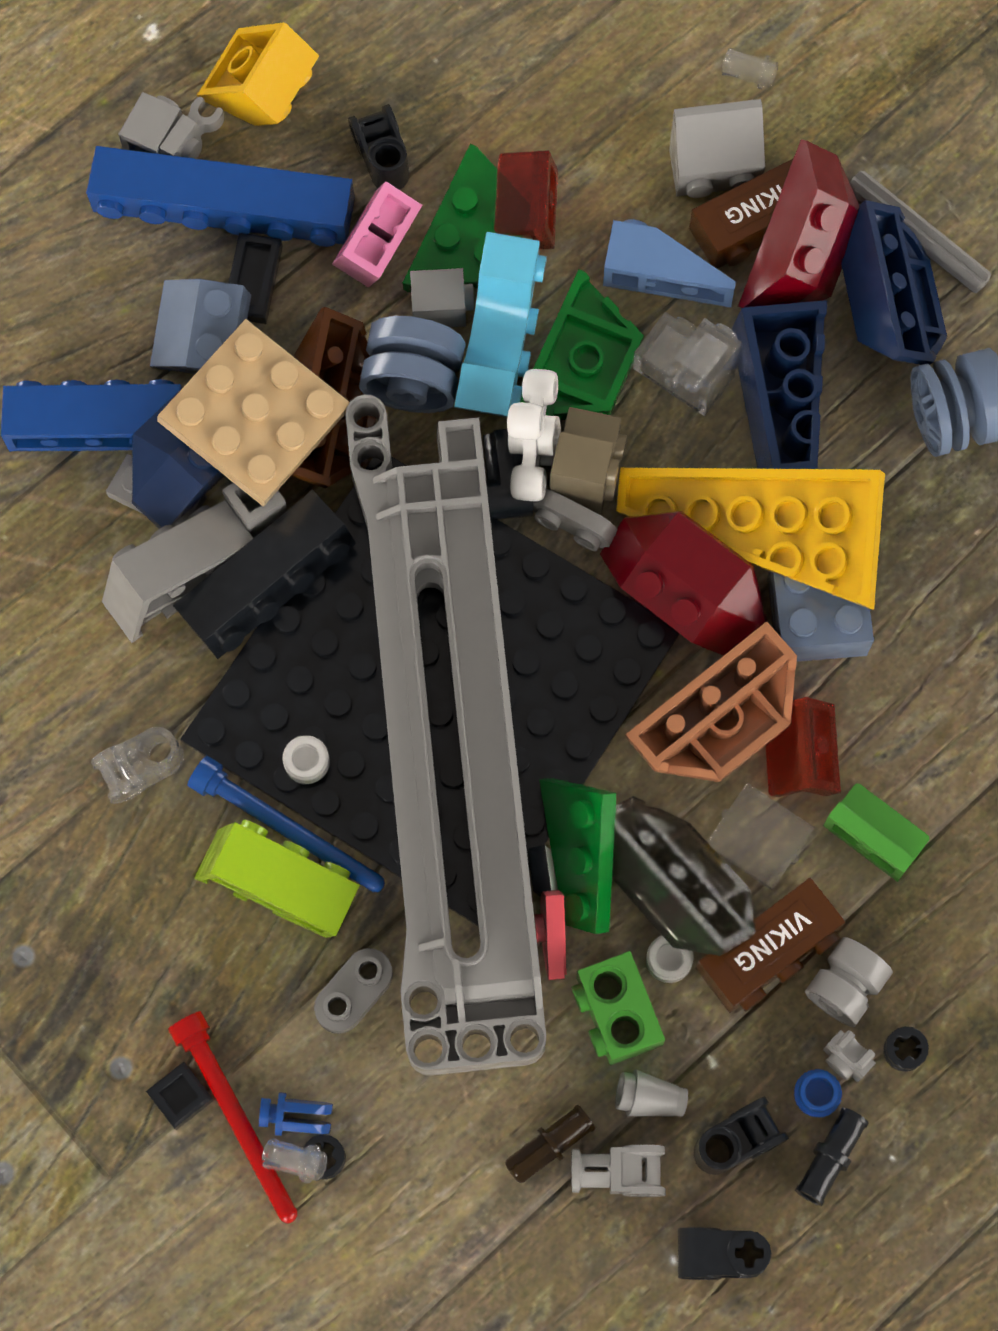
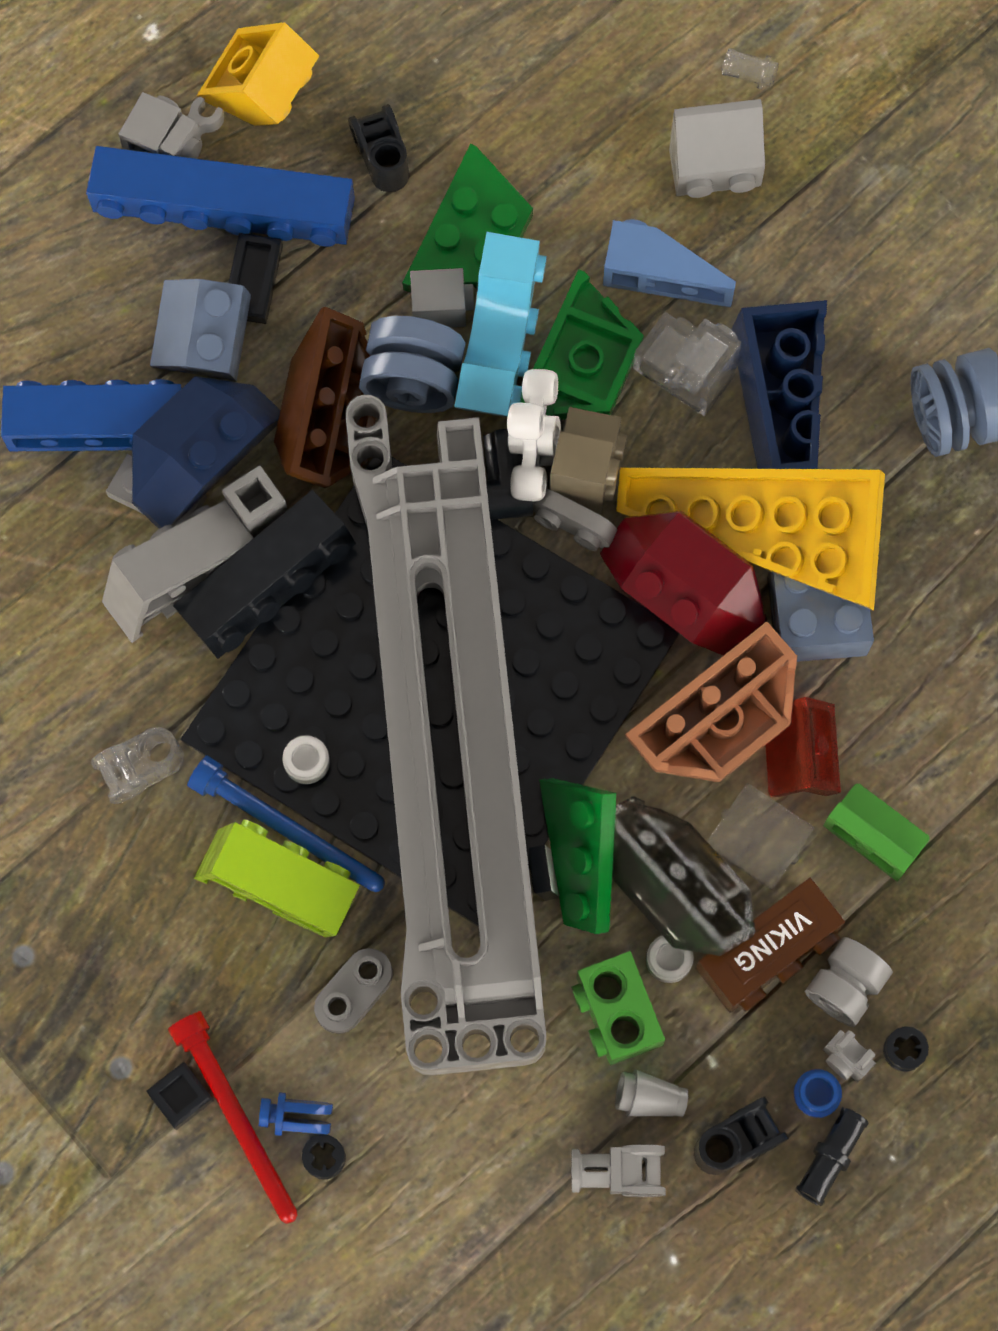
(254, 412): tan plate -> none
(293, 1159): clear pin -> none
(377, 234): bright pink brick -> none
(527, 196): clear red panel -> none
(549, 1144): dark brown axle -> none
(551, 932): coral plate -> none
(711, 1253): black piece -> none
(737, 220): reddish brown brick -> none
(805, 234): dark red wedge -> none
(892, 287): dark blue wedge -> none
(934, 243): light grey axle -> none

